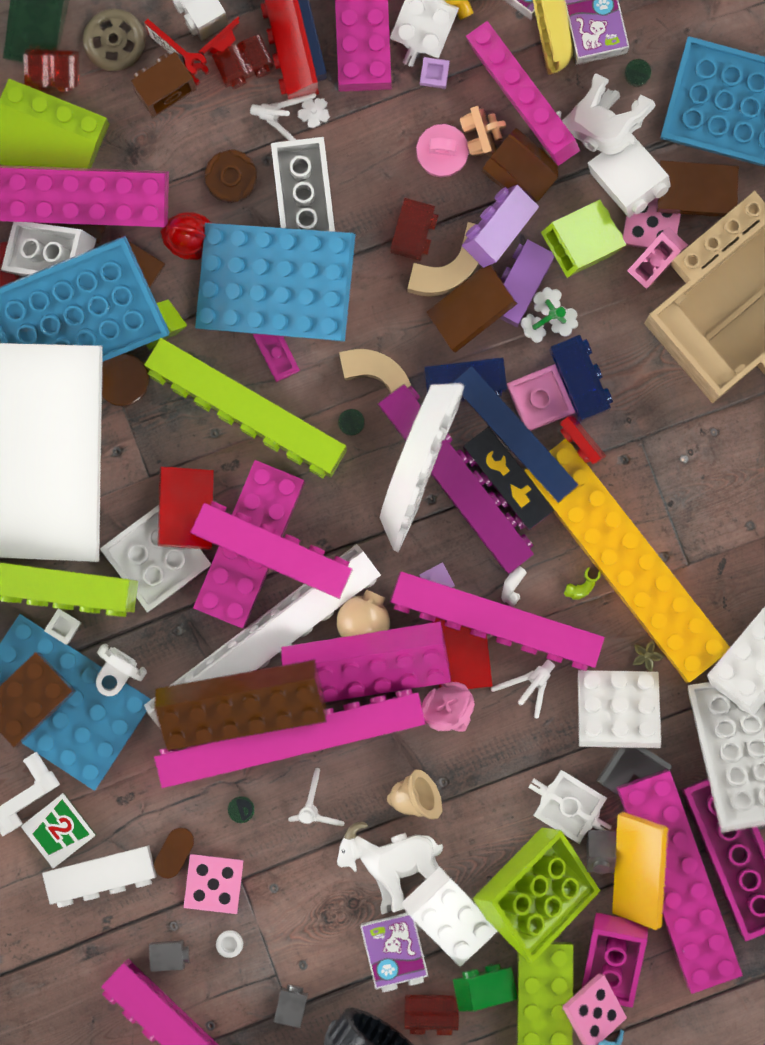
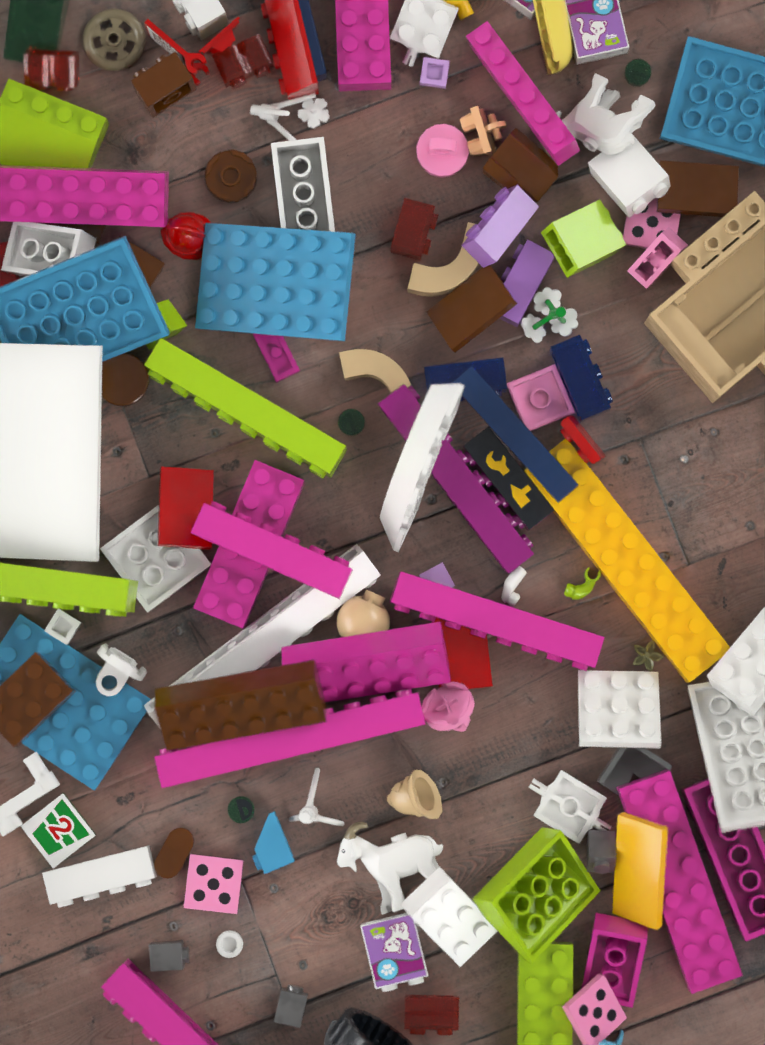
(272, 846): none -> dark azure slope
(485, 988): green brick -> none
(537, 678): white plant -> none

